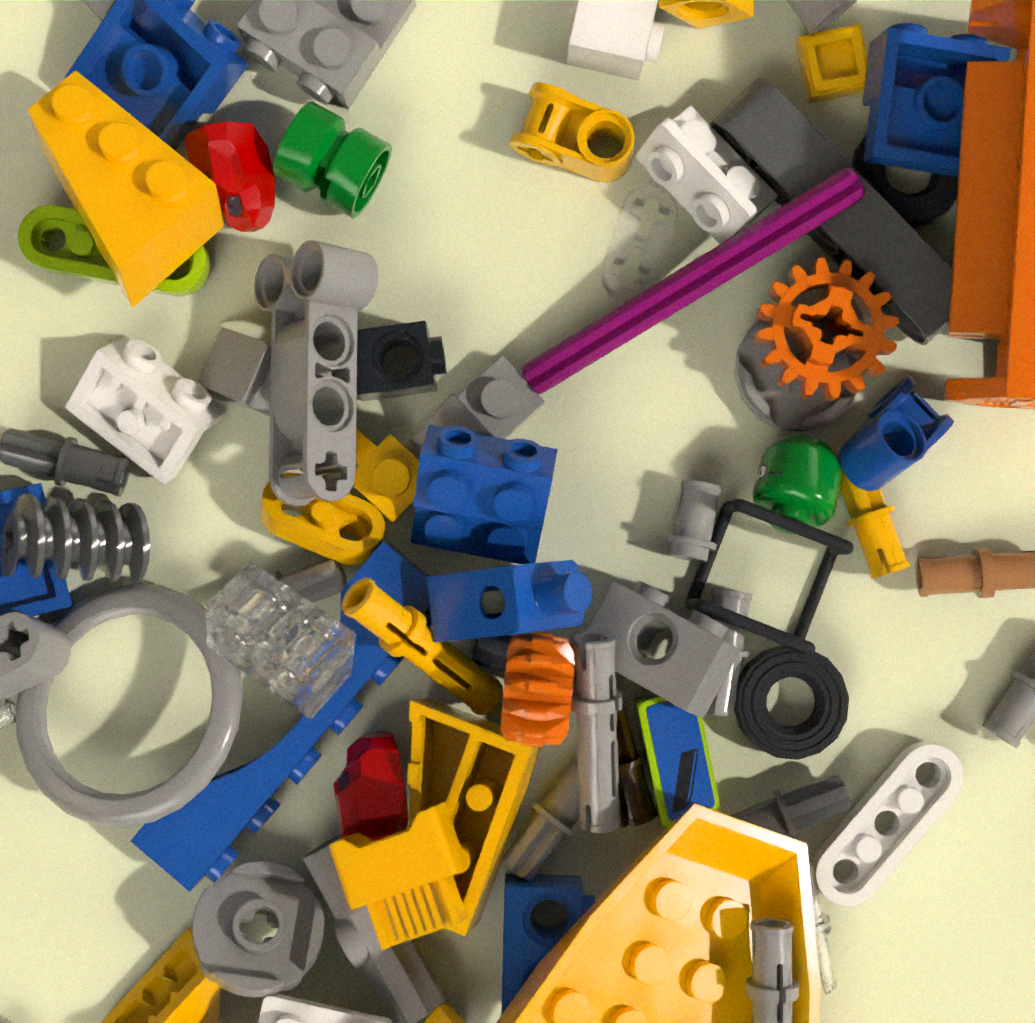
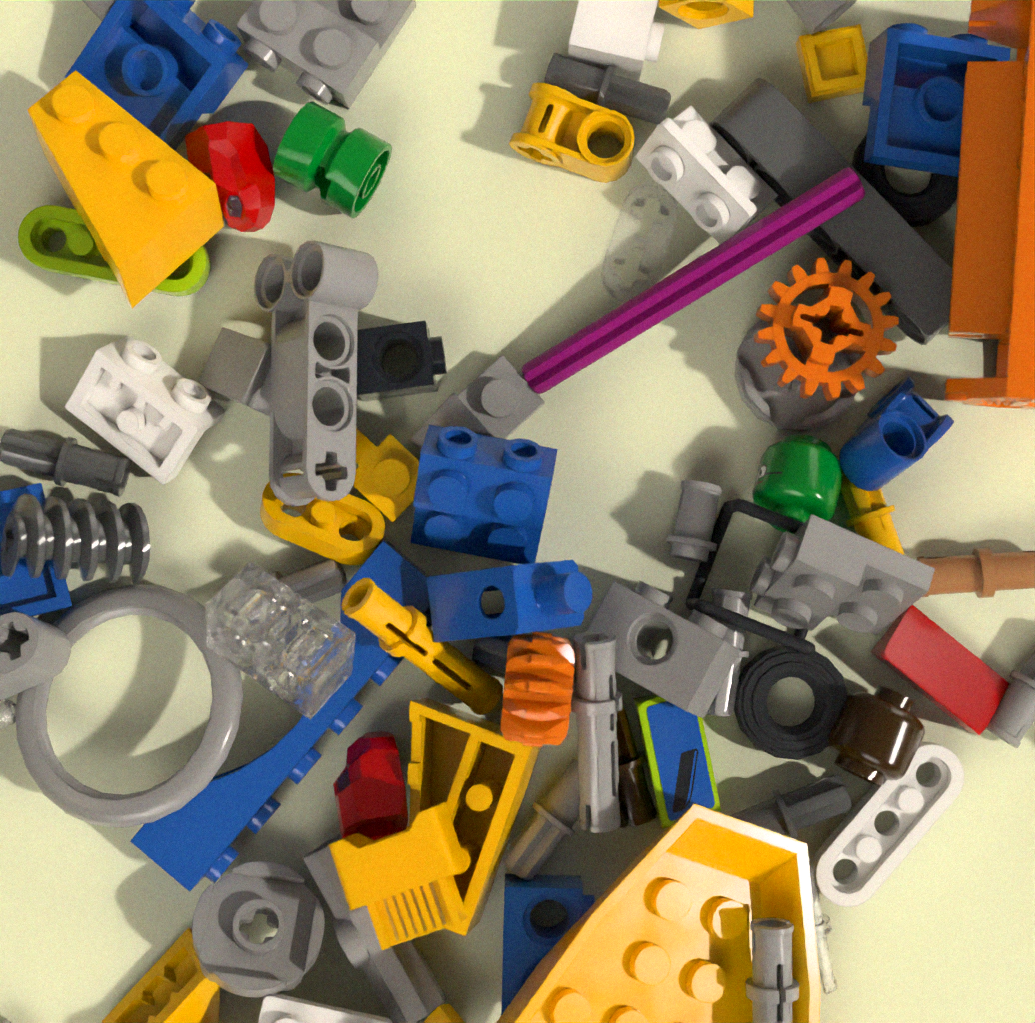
(608, 89): none -> dark grey axle
(837, 574): none -> light grey plate
(876, 735): none -> dark brown head
(941, 670): none -> red slope

